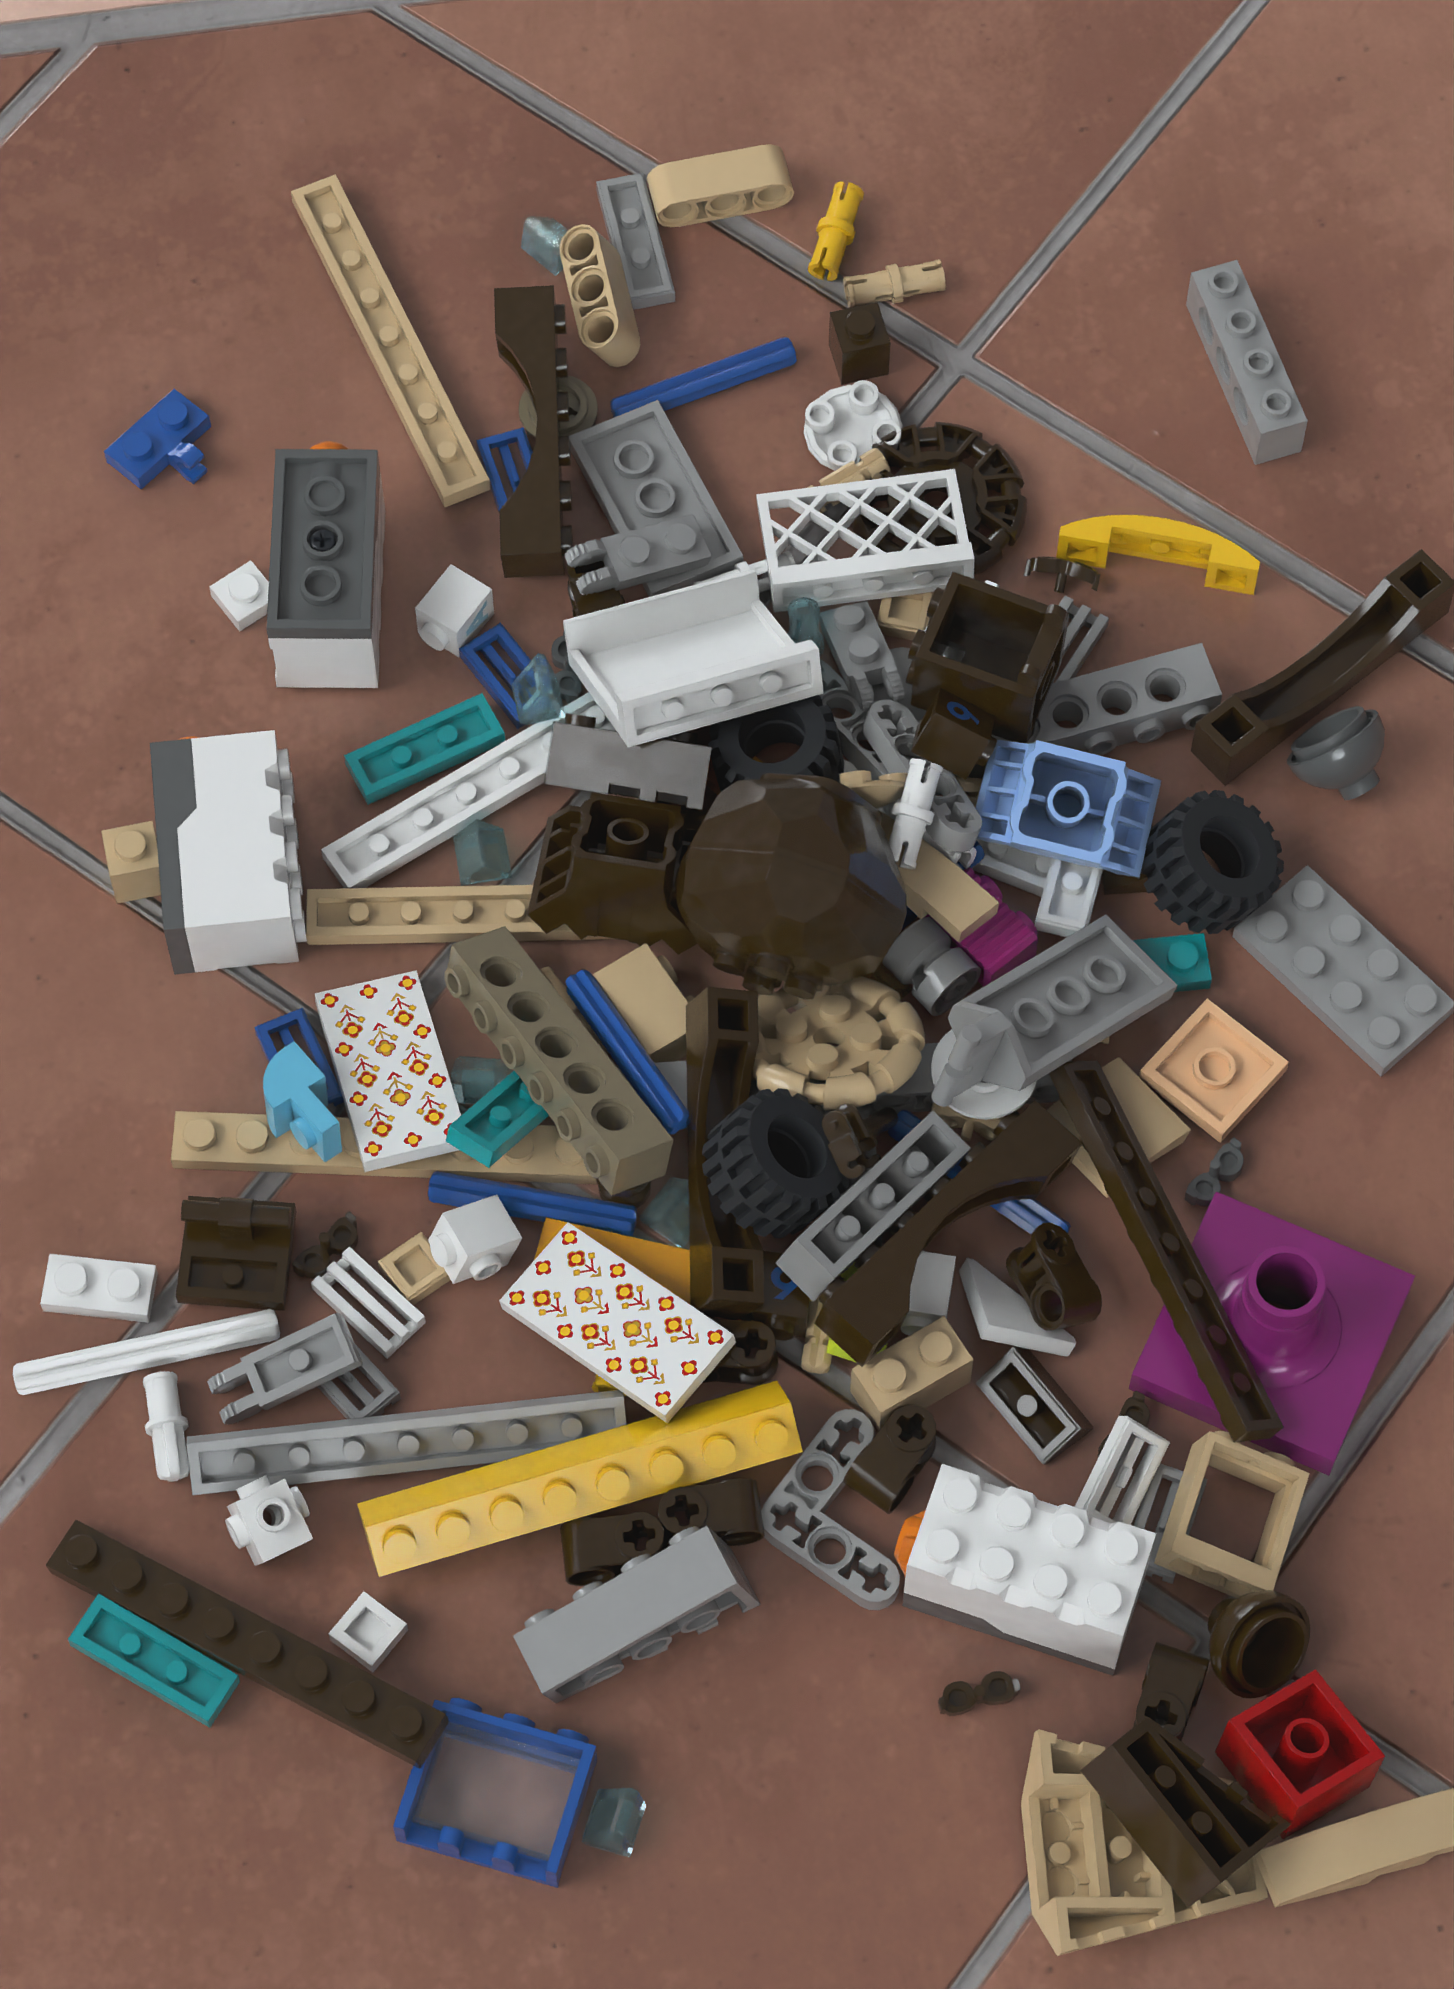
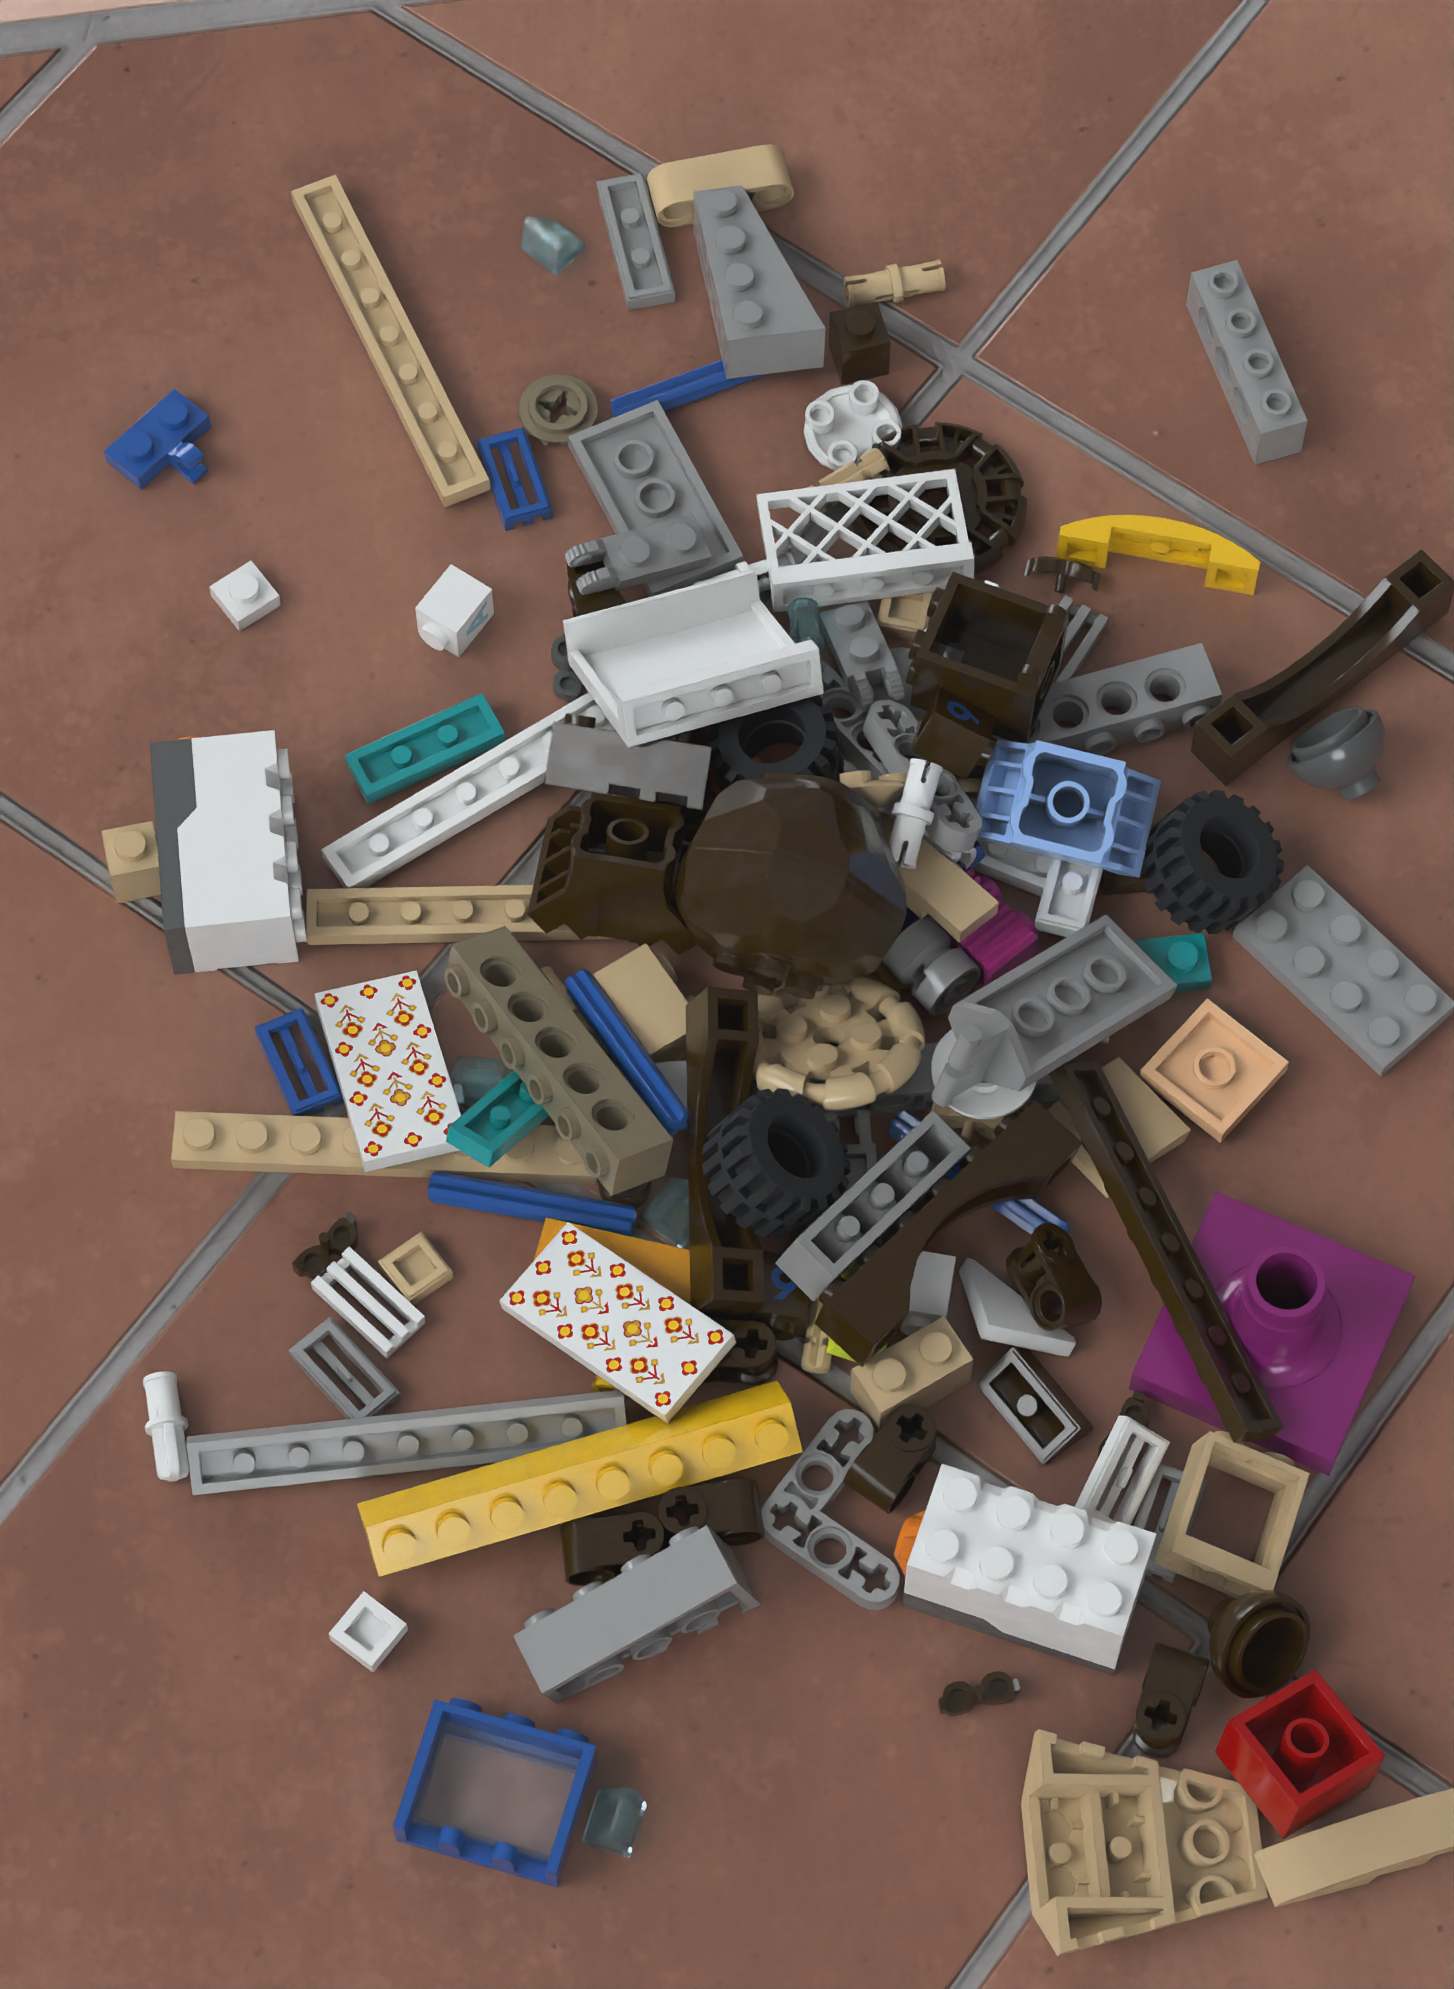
(99, 1288): white plate -> none
(146, 1352): white axle -> none
(154, 1660): teal plate -> none
(235, 1252): dark brown plate -> none
(249, 1644): dark brown plate -> none
(287, 1526): white brick -> none
(288, 1367): light grey hinge -> none
(298, 1101): medium azure brick -> none
(326, 567): dark grey piece -> none
(474, 1240): white brick -> none
(481, 853): clear light blue slope -> none
(485, 676): blue tile -> none
(532, 518): dark brown arch -> none
(537, 693): clear light blue slope -> none
(599, 295): tan beam -> none
(753, 295): none -> light grey wedge
(835, 231): yellow pin -> none
(853, 1136): dark brown piece -> none
(1179, 1810): dark brown wedge -> none
(1224, 1167): dark grey piece -> none

